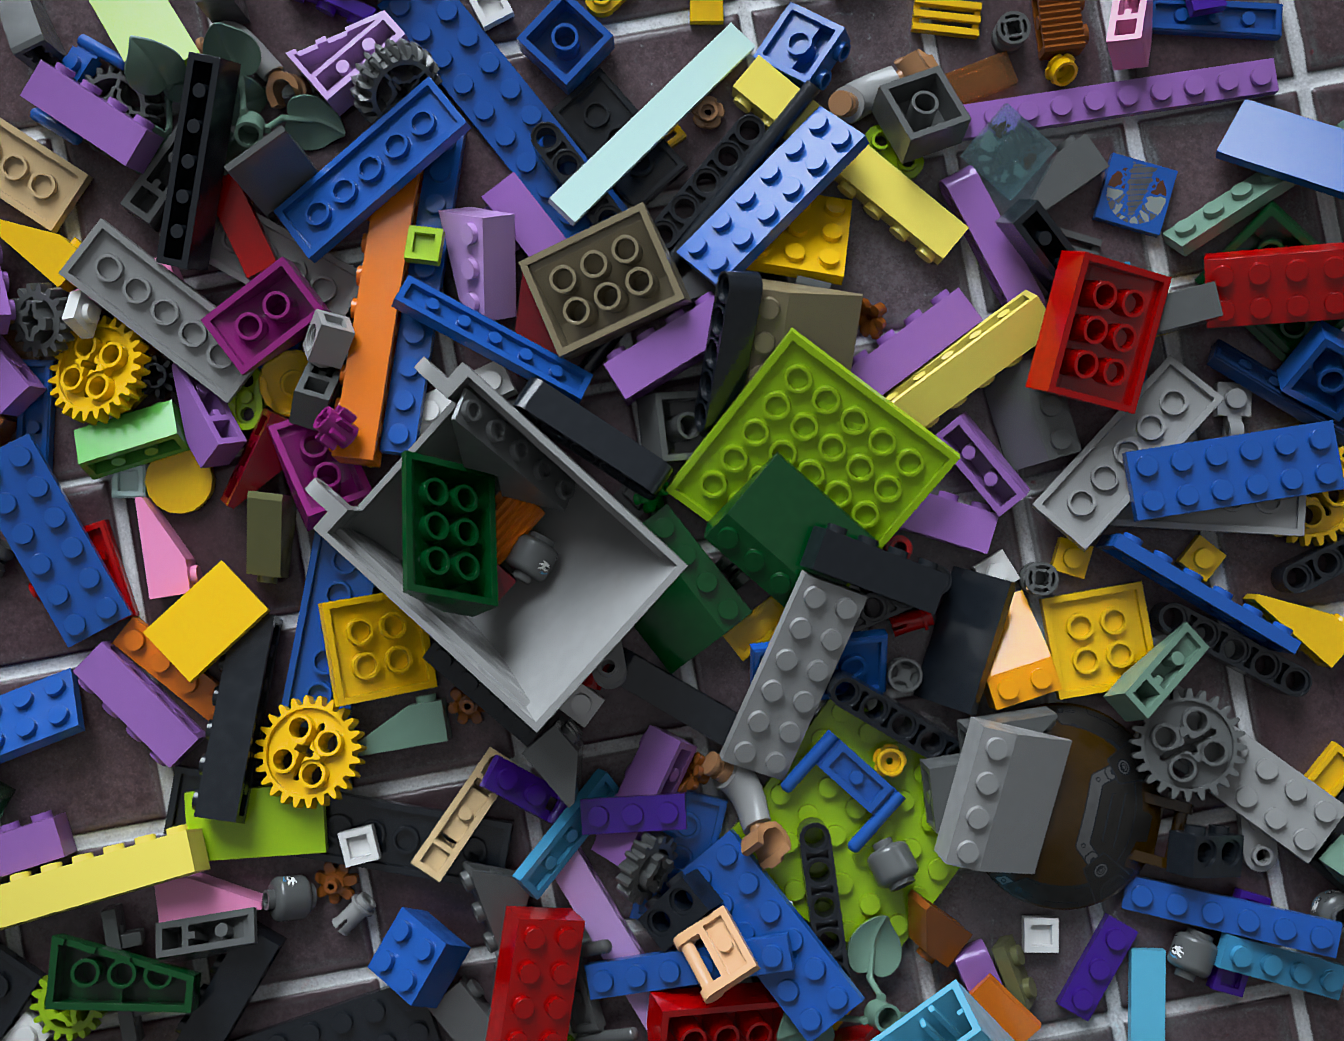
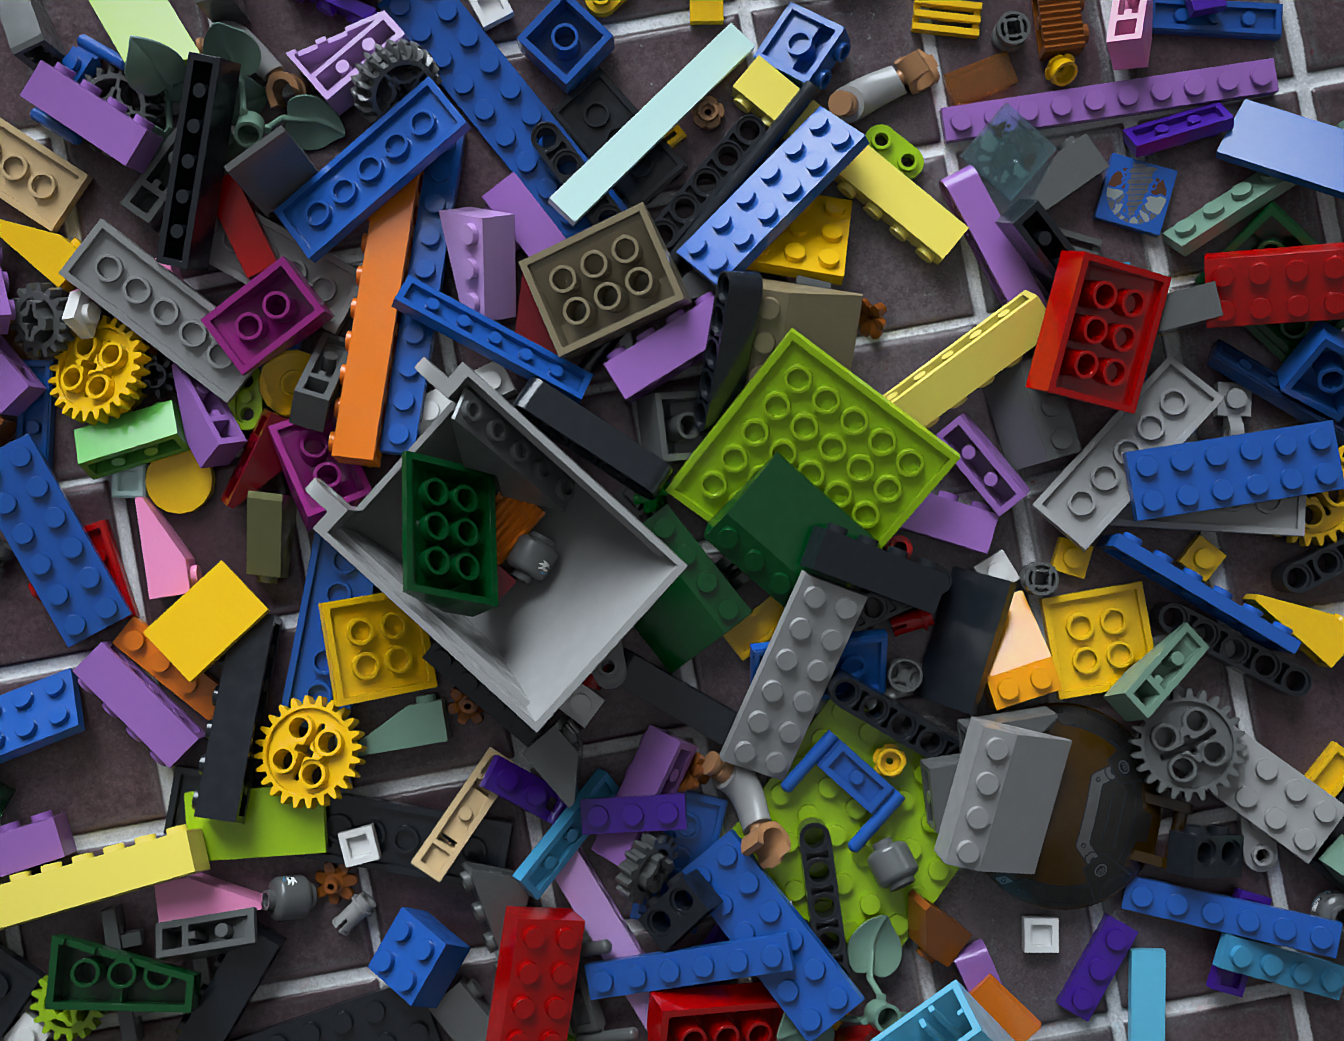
(328, 339): light grey brick -> none
(335, 427): magenta gear -> none
(424, 245): lime plate -> none
(726, 949): light nougat plate -> none
(916, 343): medium lavender brick -> none
(920, 114): dark grey brick -> none
(1011, 963): olive plate -> none
(1178, 129): none -> dark purple plate
(1192, 954): dark grey head -> none

